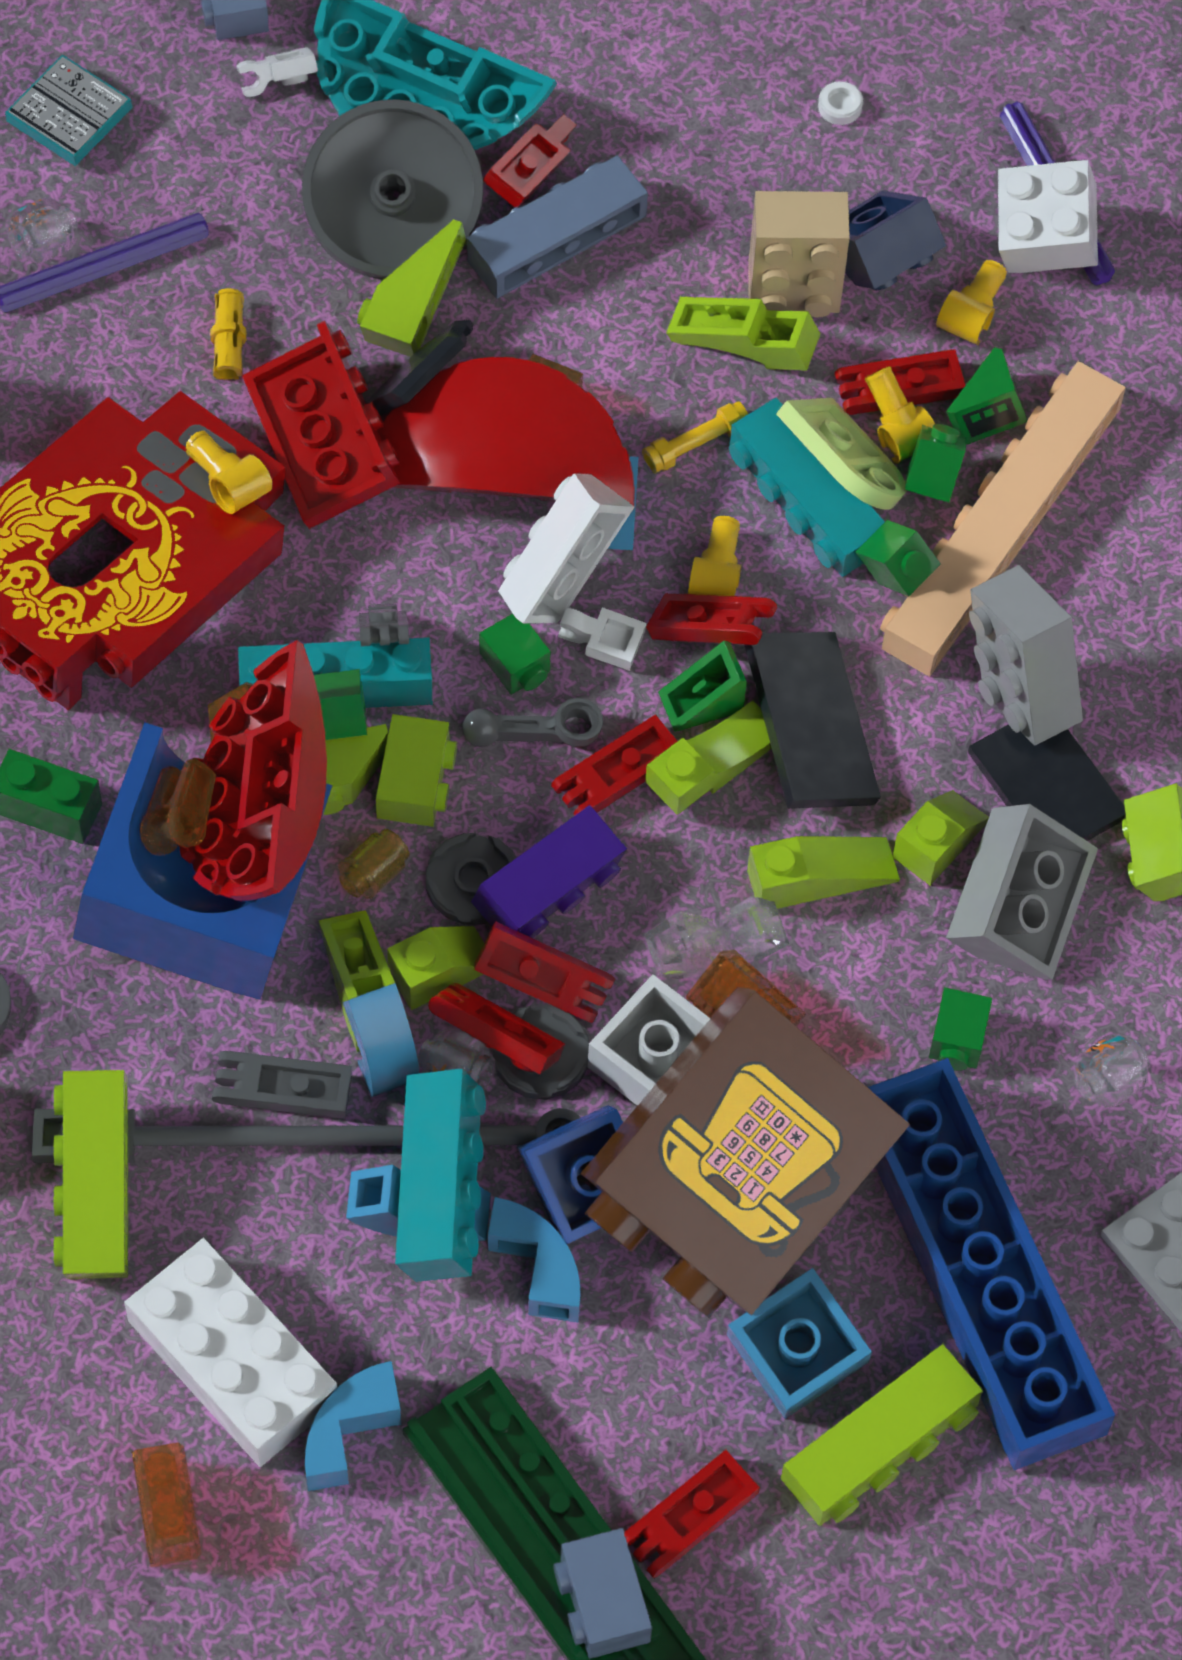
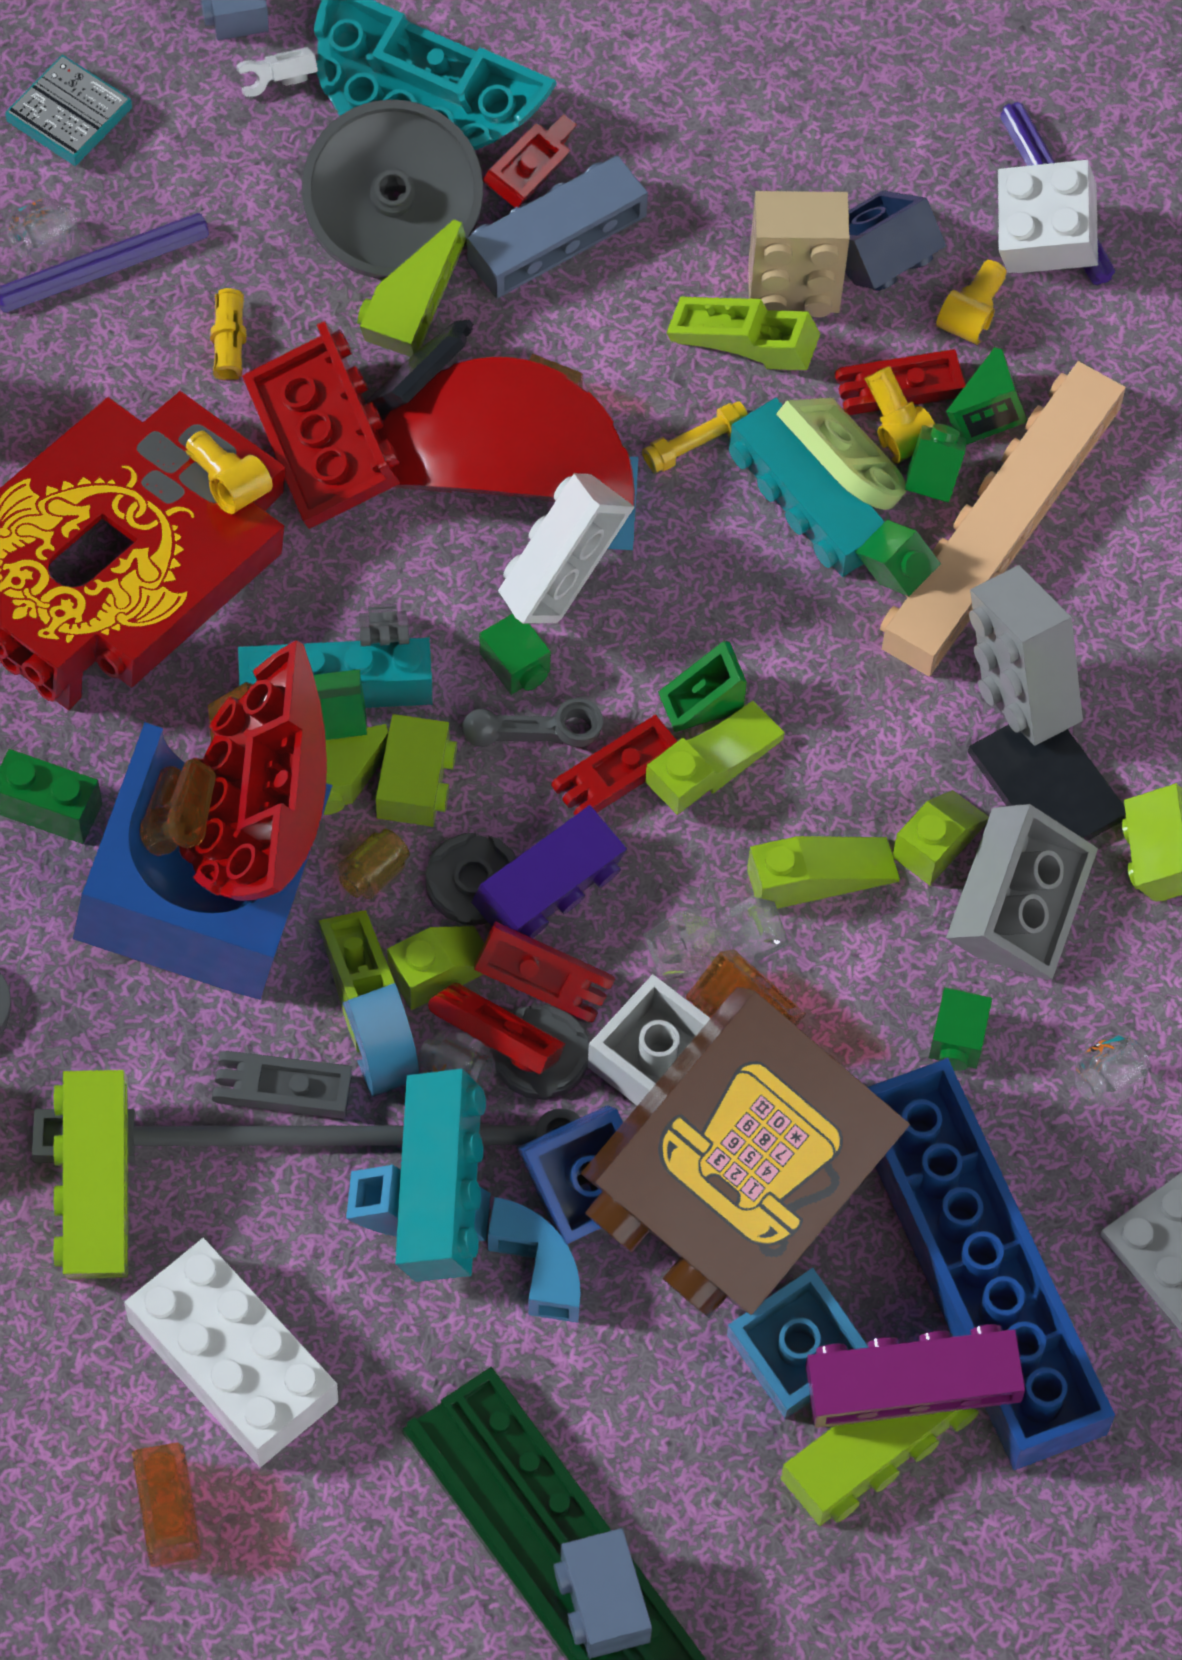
(357, 1405): dark azure brick -> none
(609, 638): white plate -> none
(692, 1512): red hinge -> none
(709, 618): red hinge -> none
(717, 567): yellow pin -> none
(812, 720): black tile -> none
(840, 103): white tile -> none
(914, 1377): none -> magenta brick

